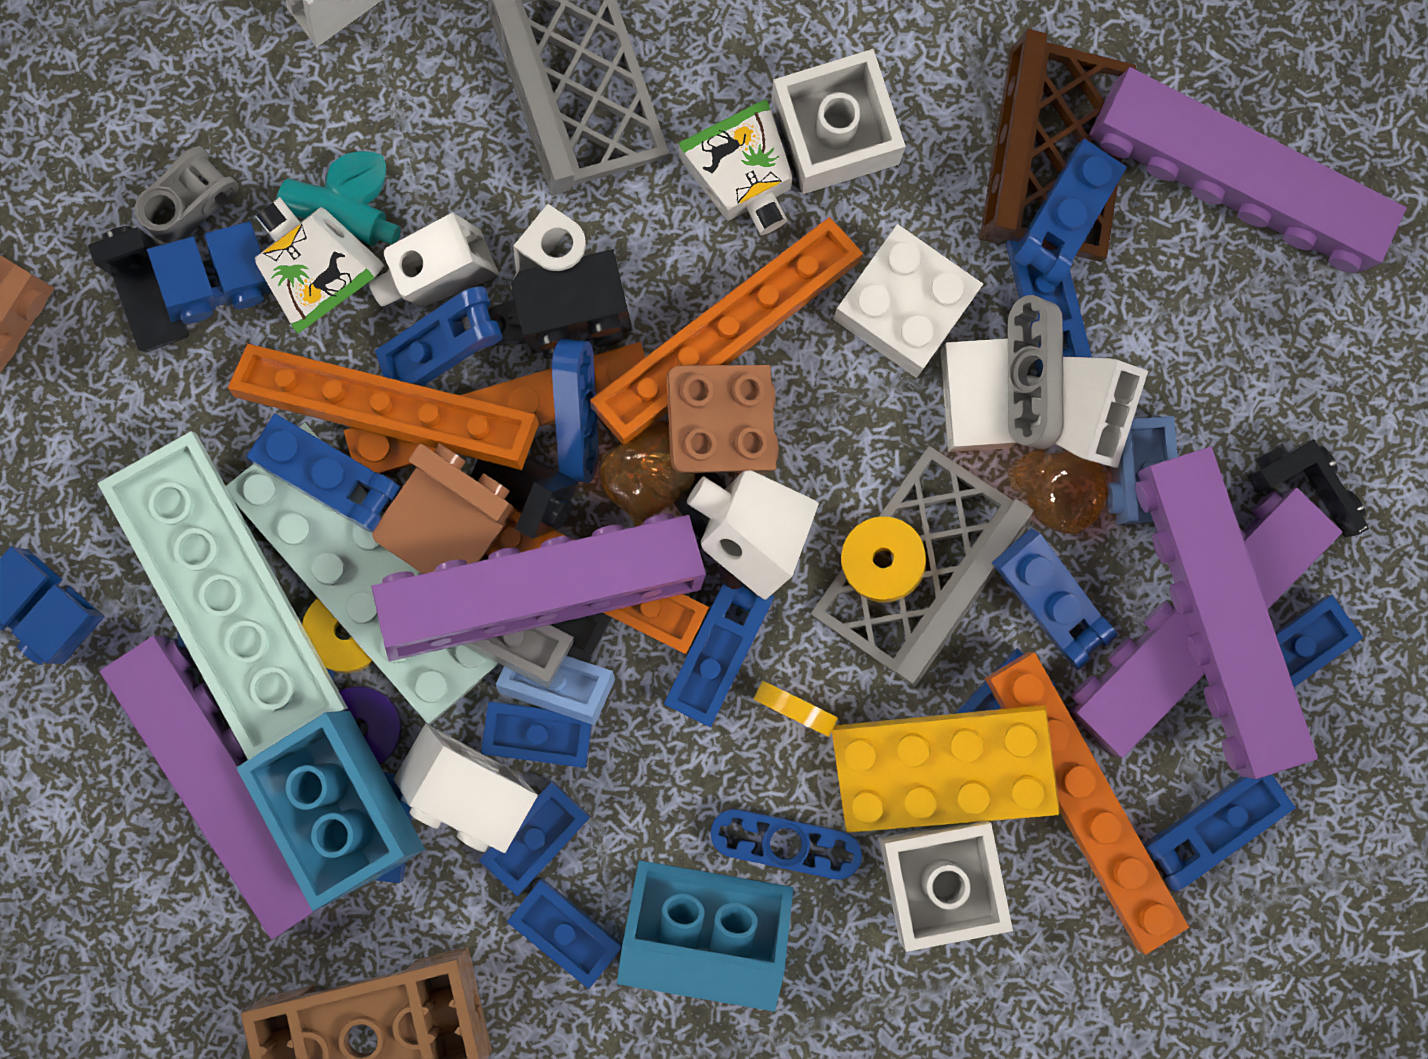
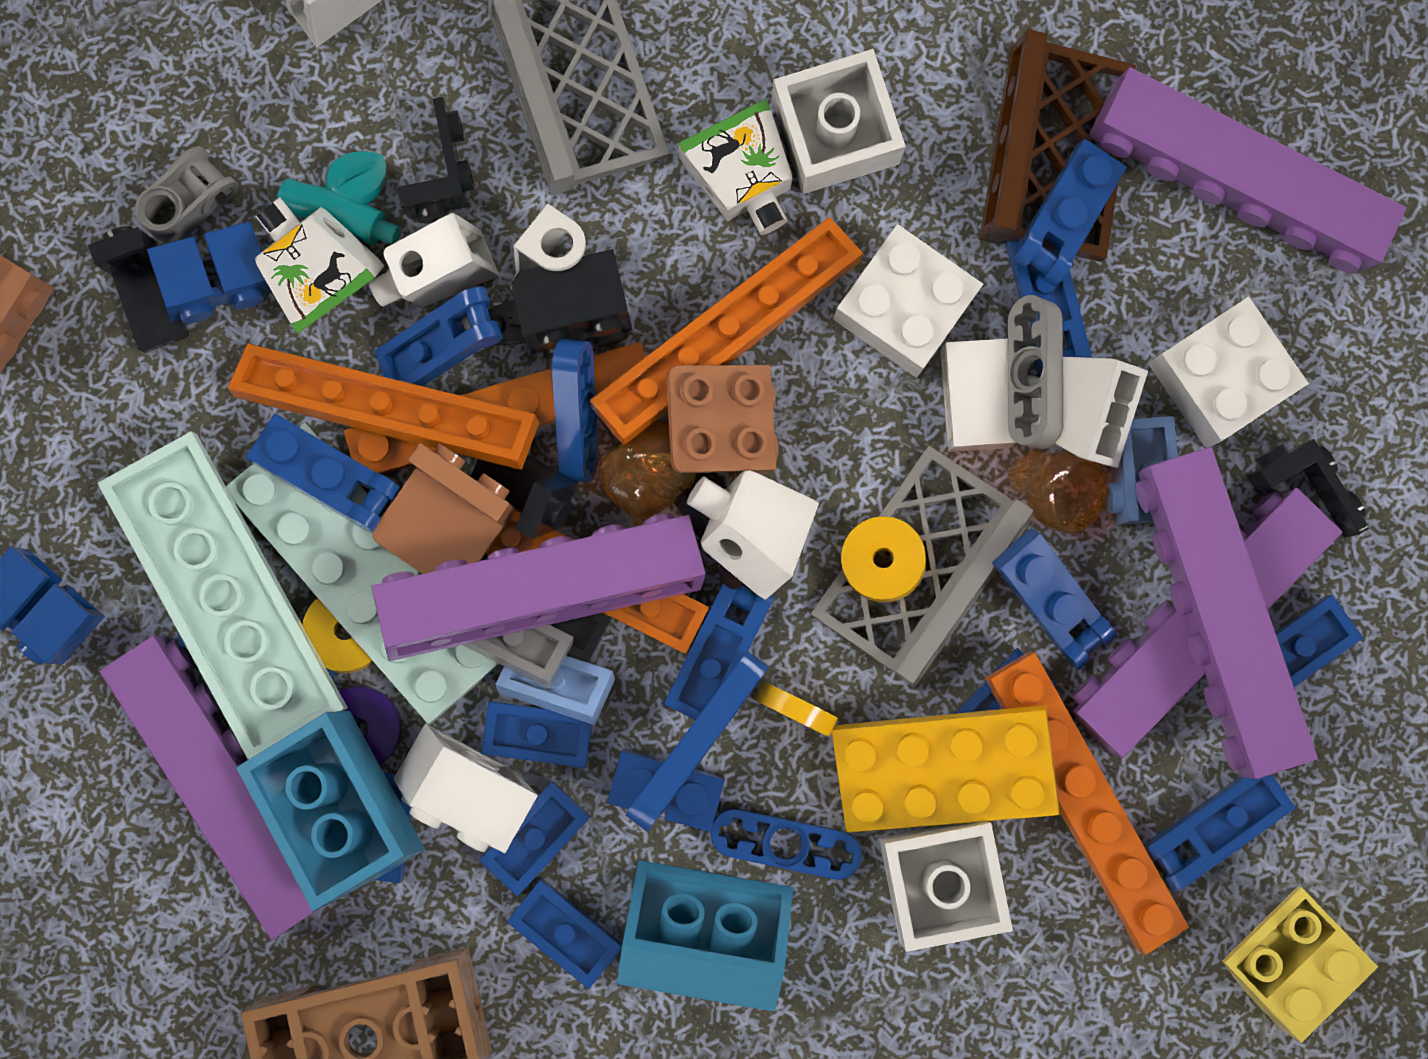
(435, 197): none -> black bracket
(692, 805): none -> blue piece
(697, 741): none -> blue beam
(1228, 373): none -> white brick
(1298, 965): none -> light yellow slope

